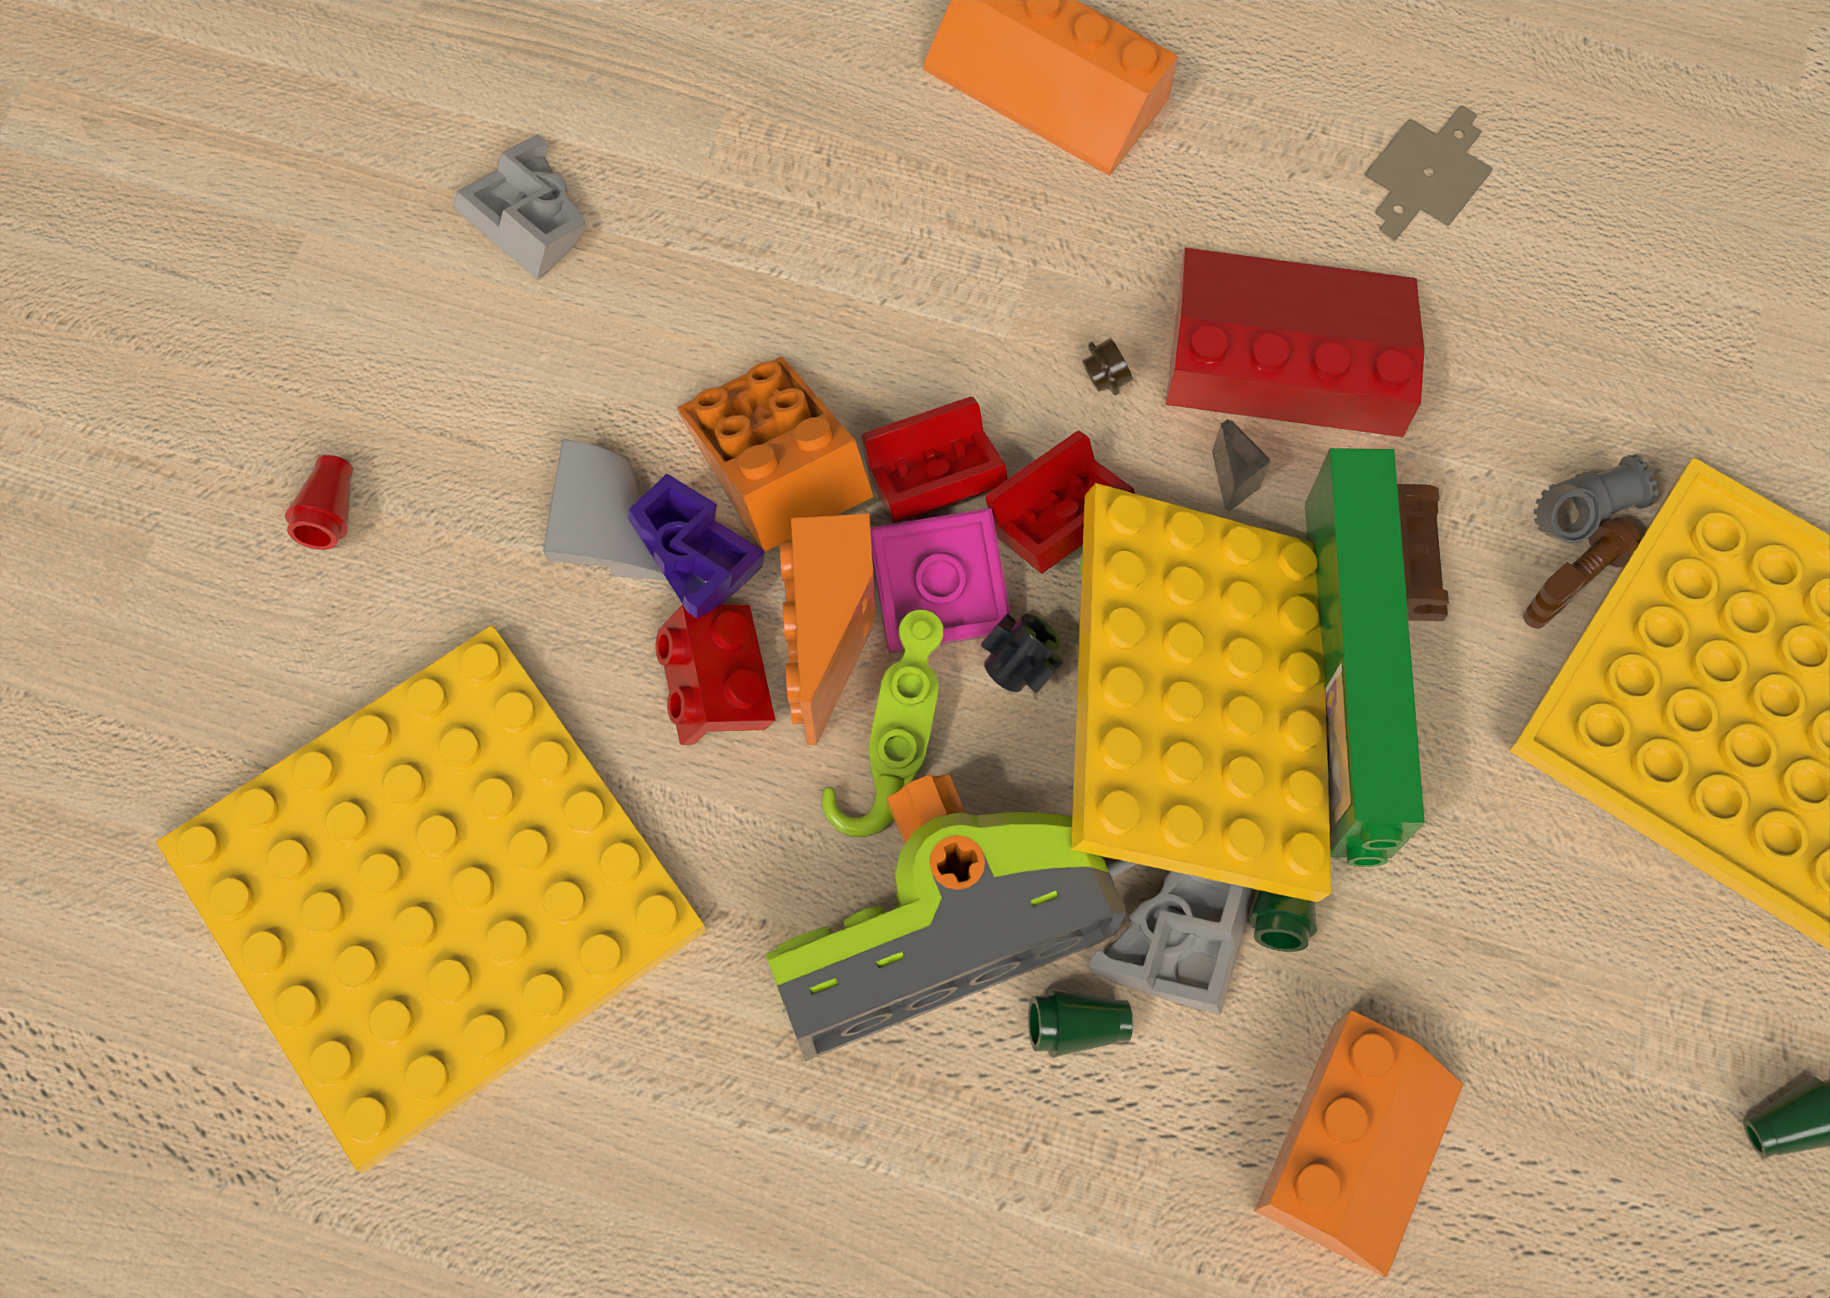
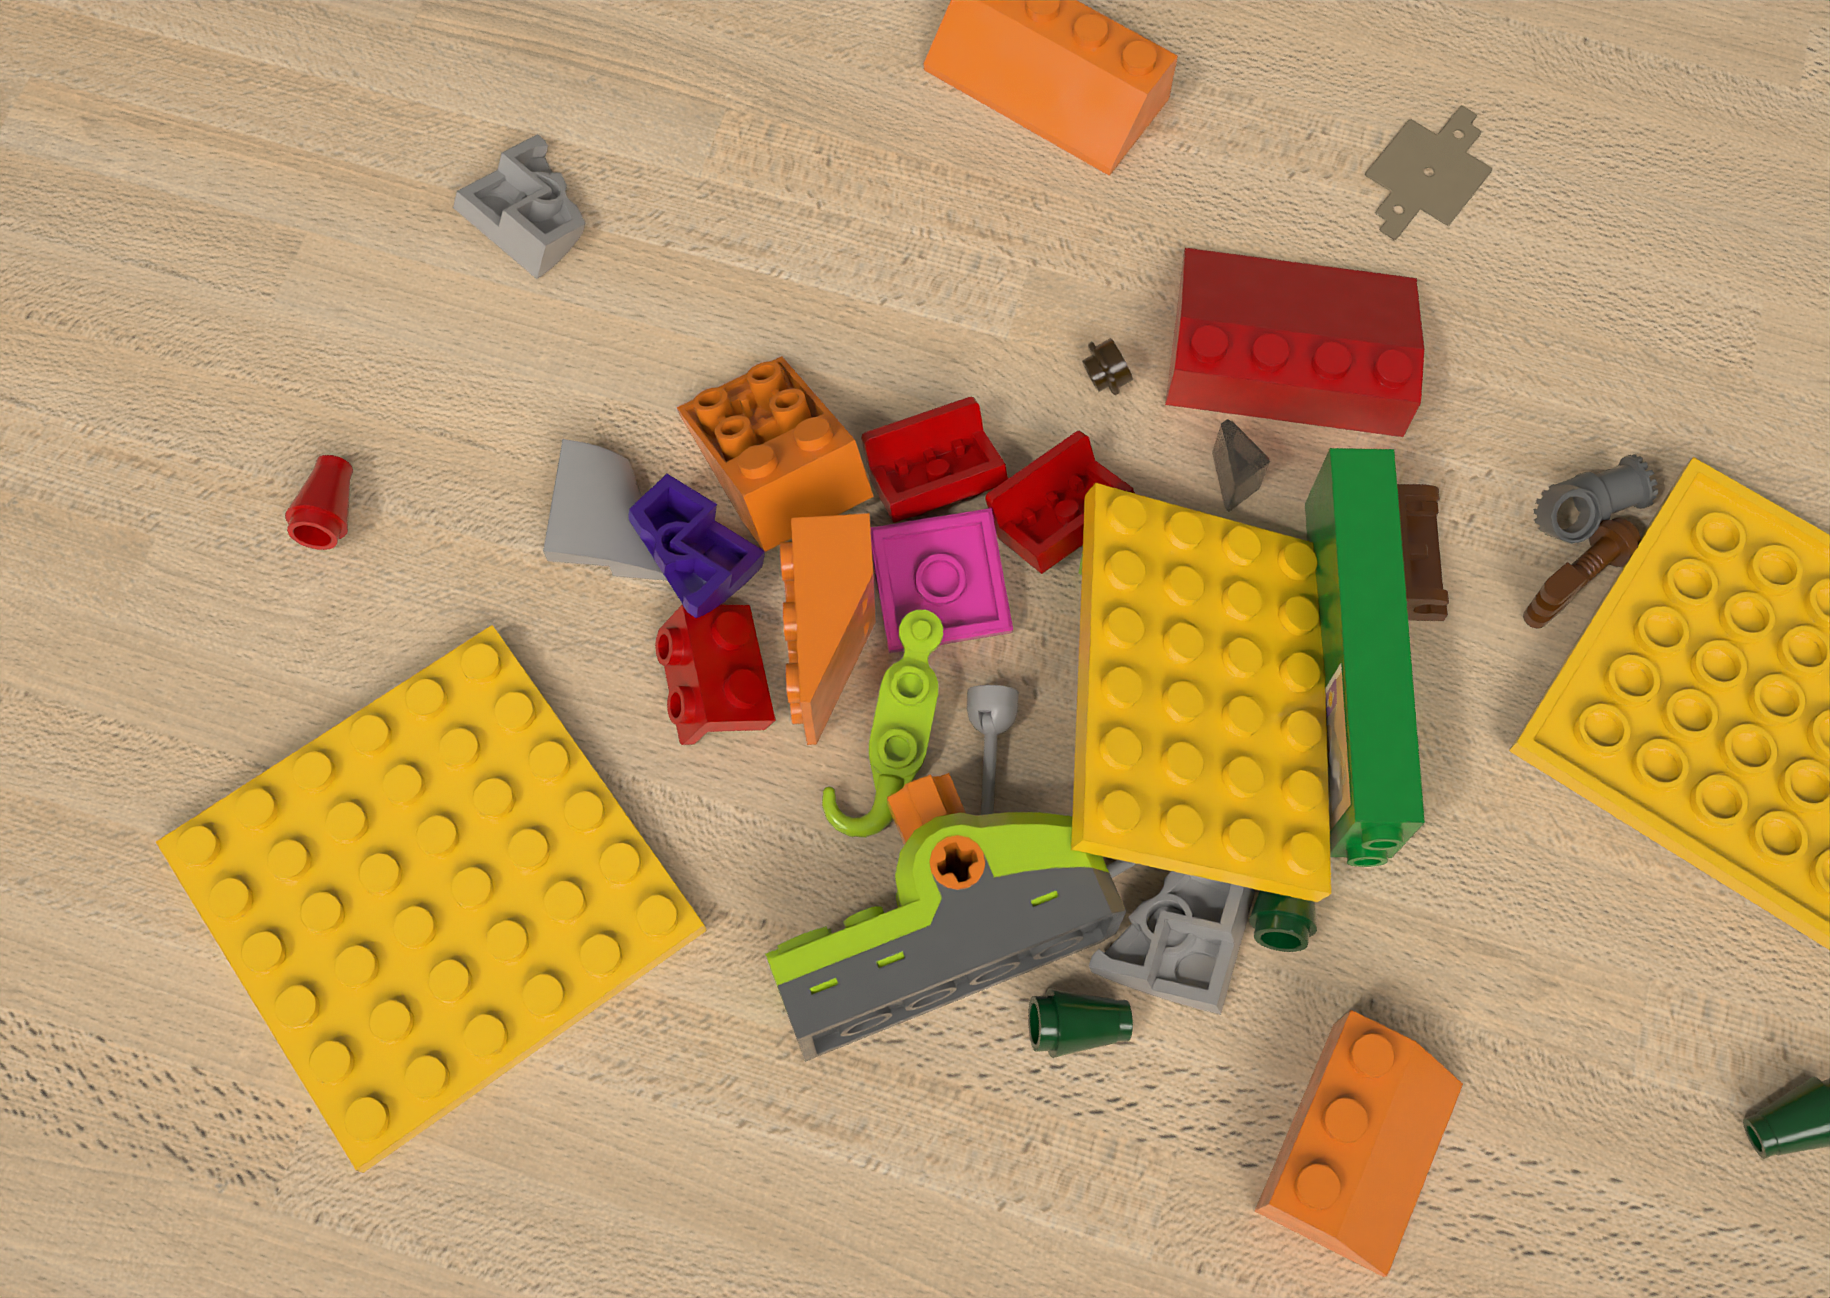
(991, 712): none -> light grey hinge
(1022, 653): black gear -> none

